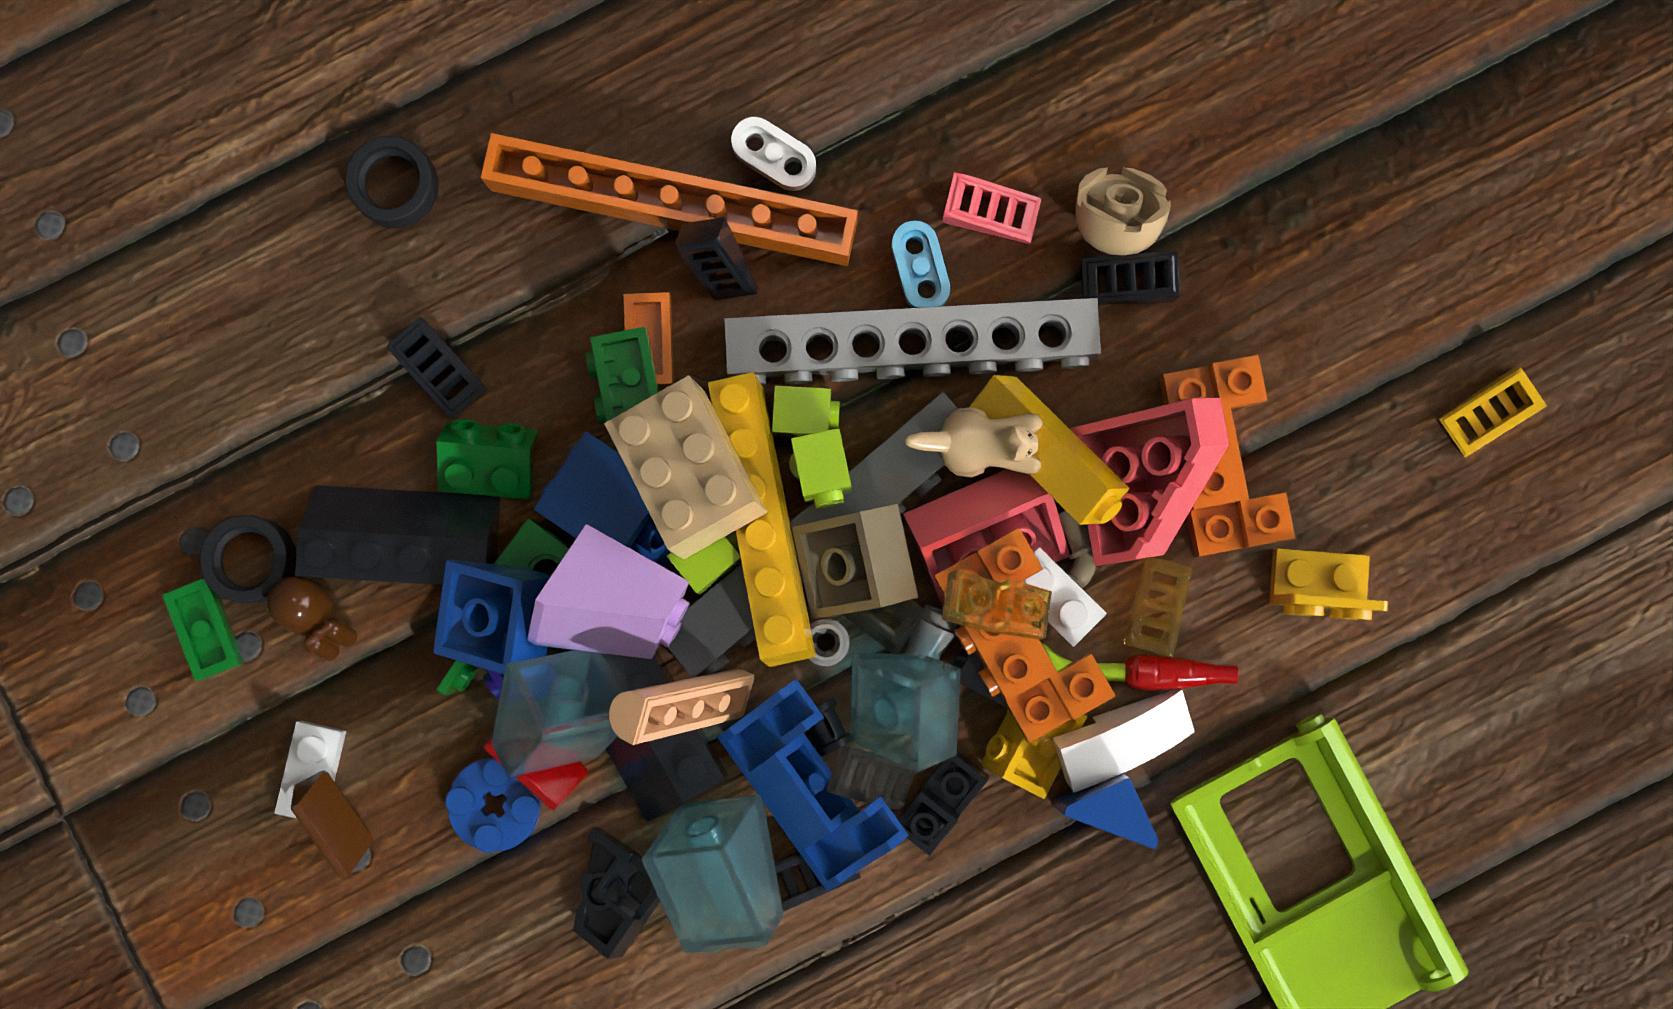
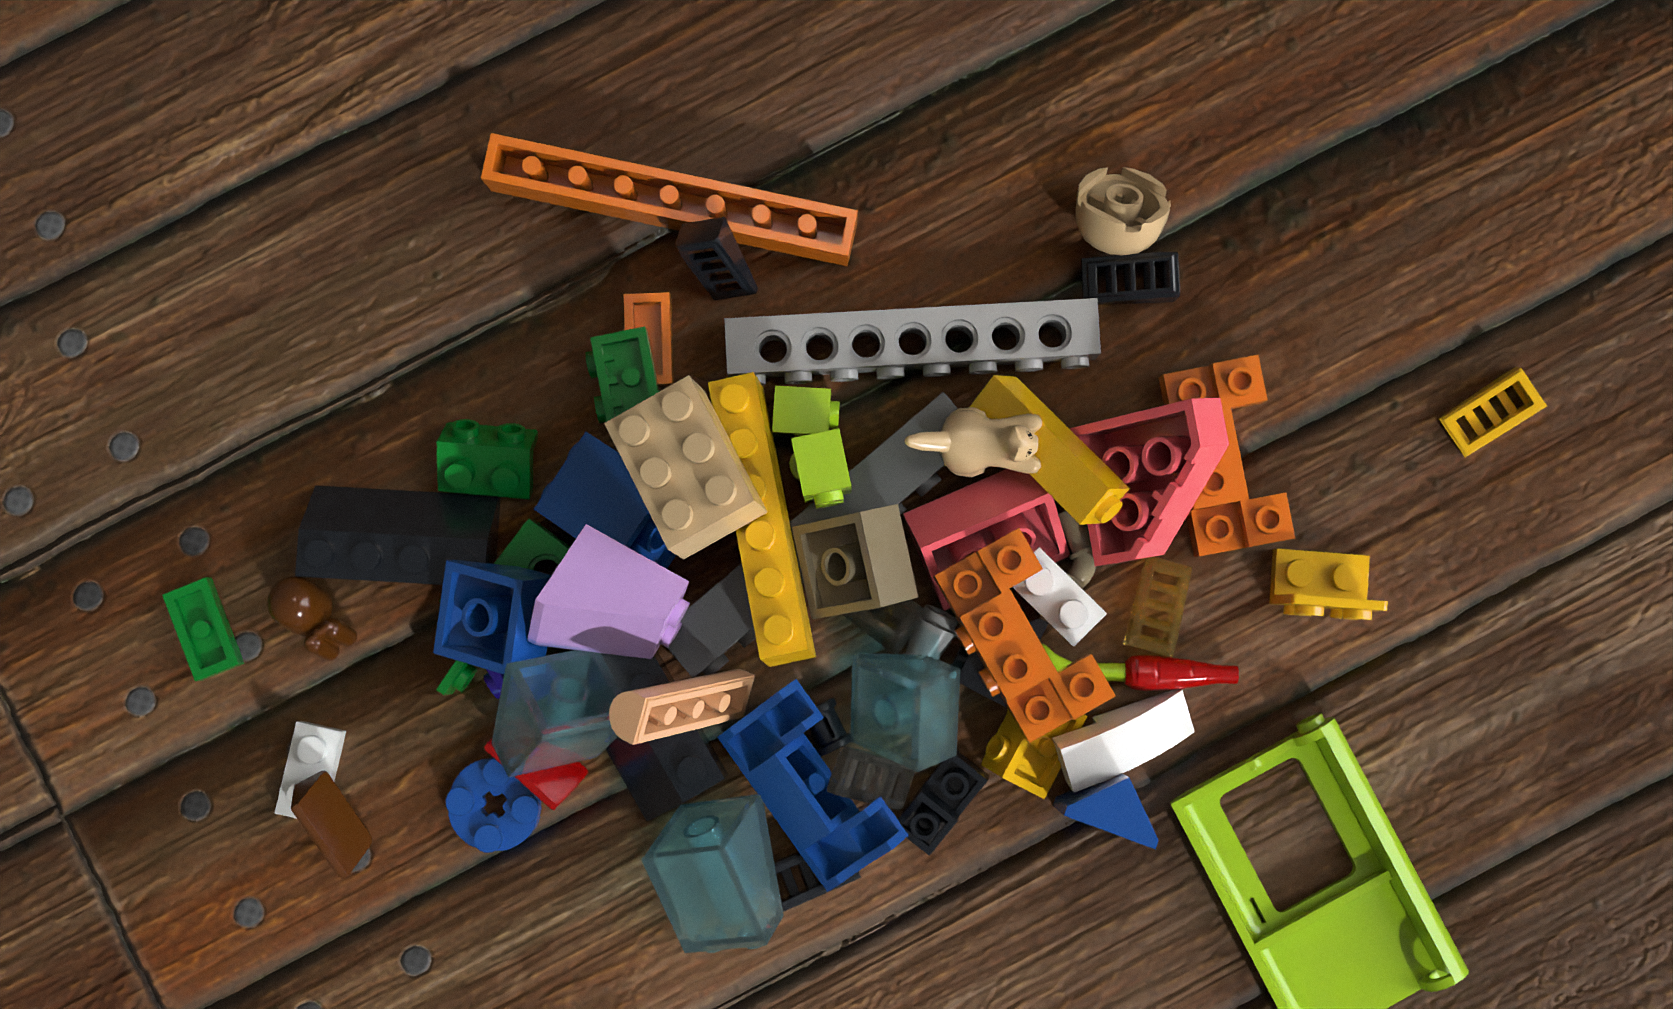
(213, 548): black tyre -> none
(361, 164): black tyre -> none
(412, 336): black slope -> none
(615, 896): black slope -> none
(710, 564): lime brick -> none
(775, 154): white plate -> none
(841, 647): light grey cone -> none
(921, 267): medium azure plate -> none
(978, 187): coral slope -> none
(997, 606): clear yellow slope -> none

